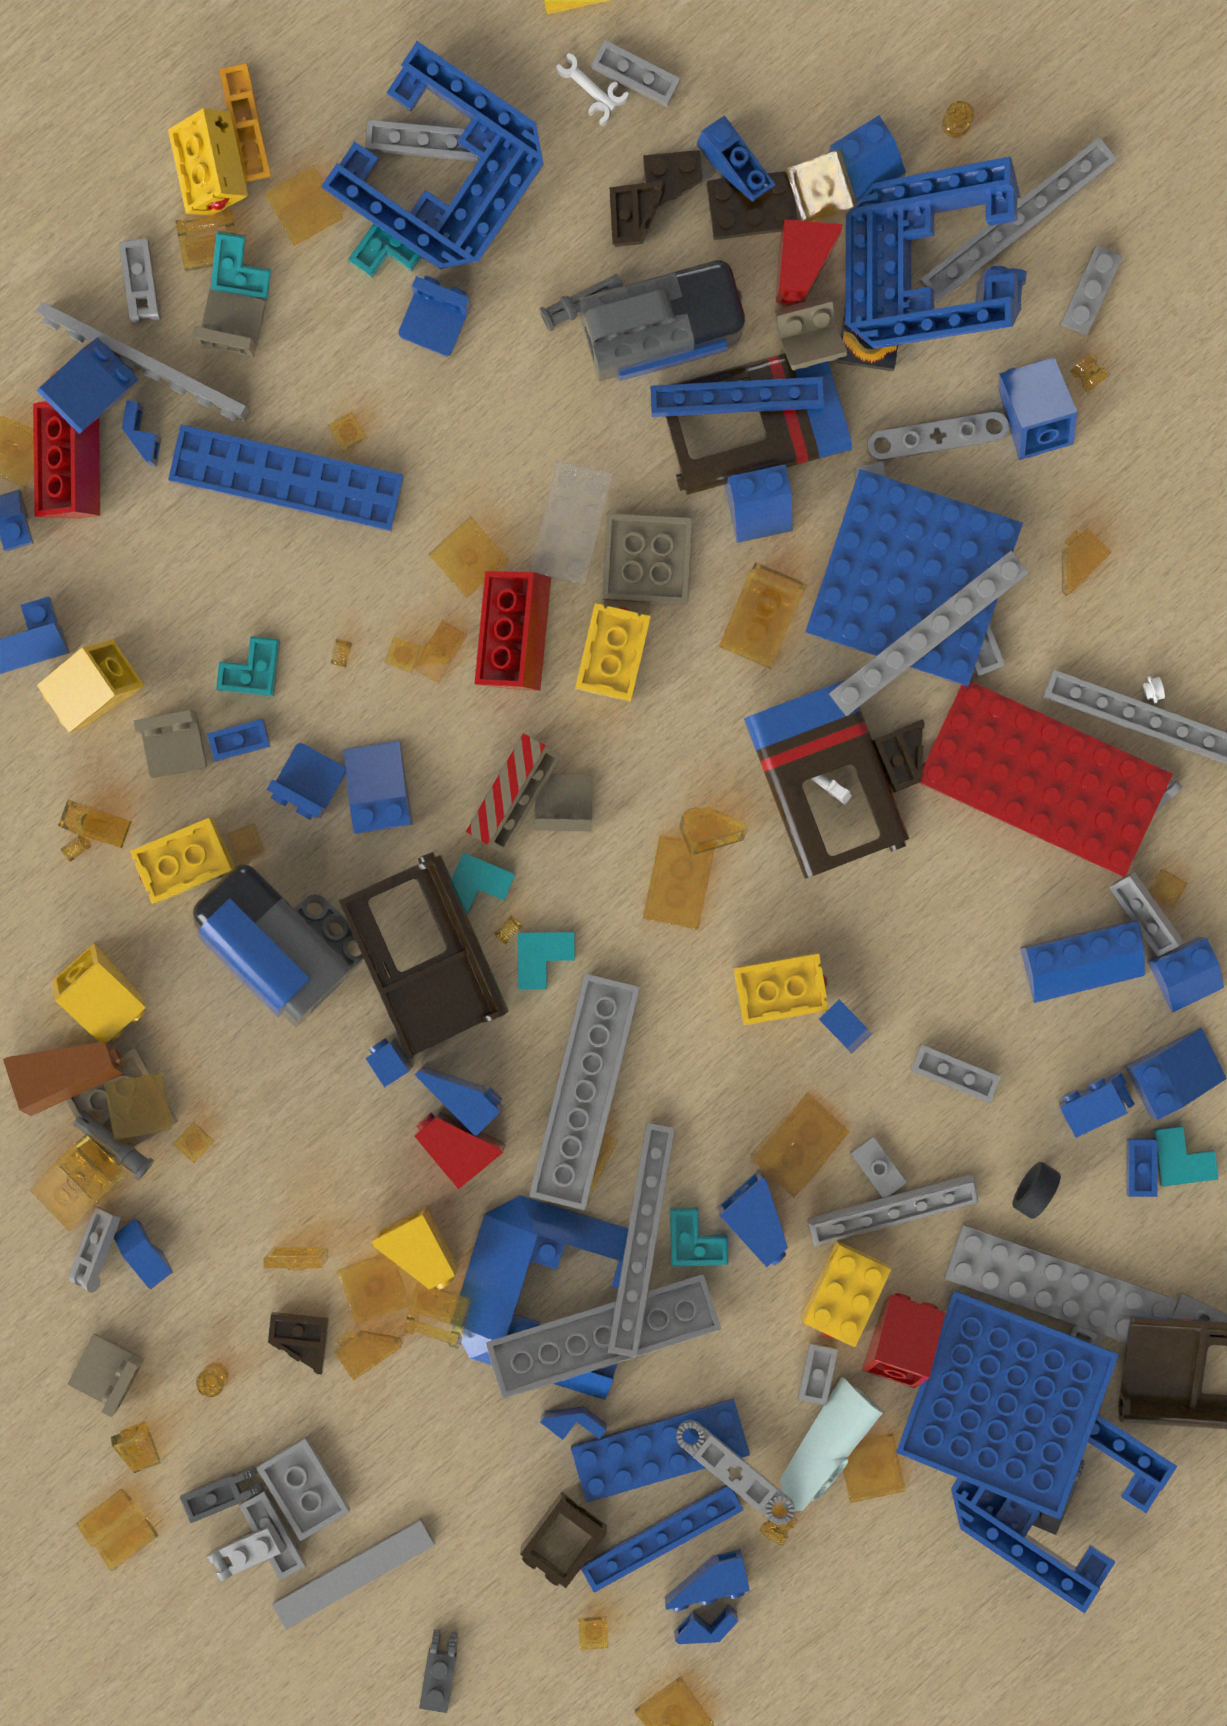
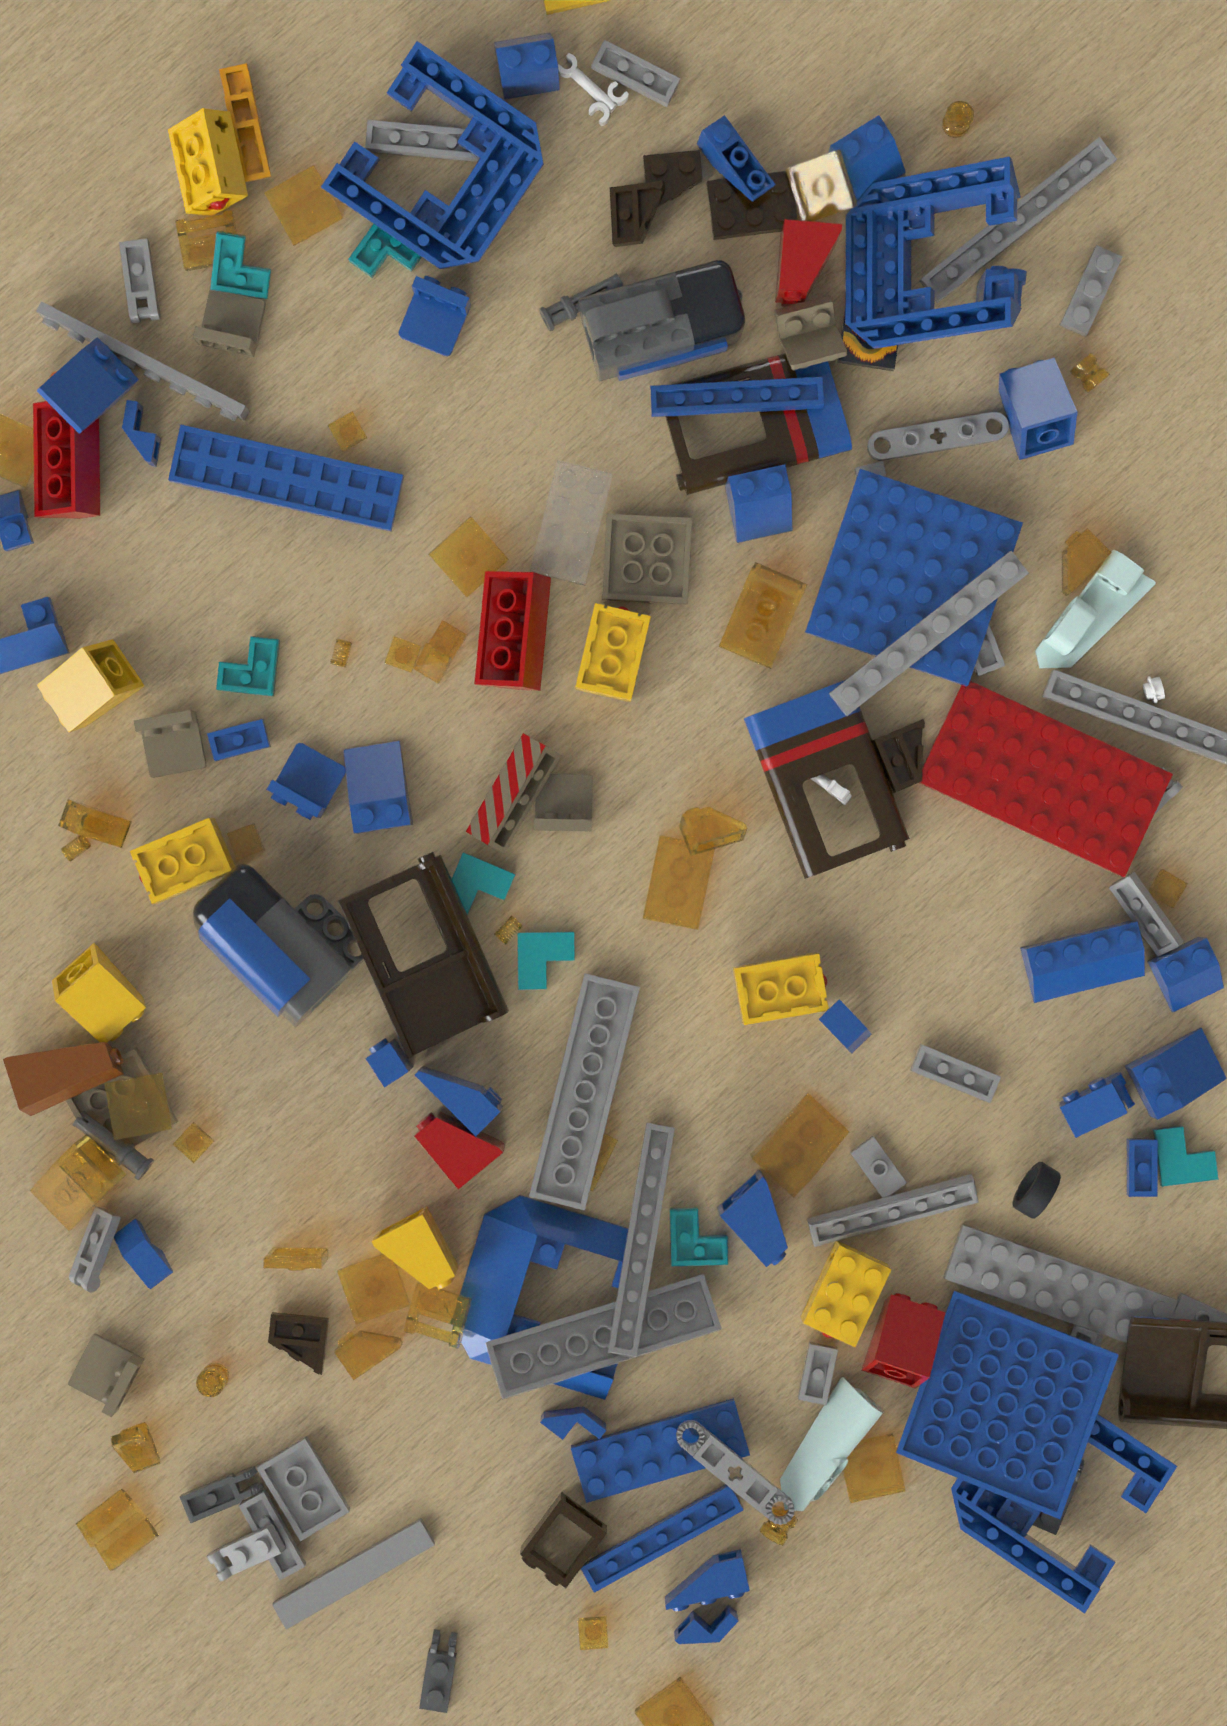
(527, 65): none -> blue slope
(1096, 610): none -> light aqua panel

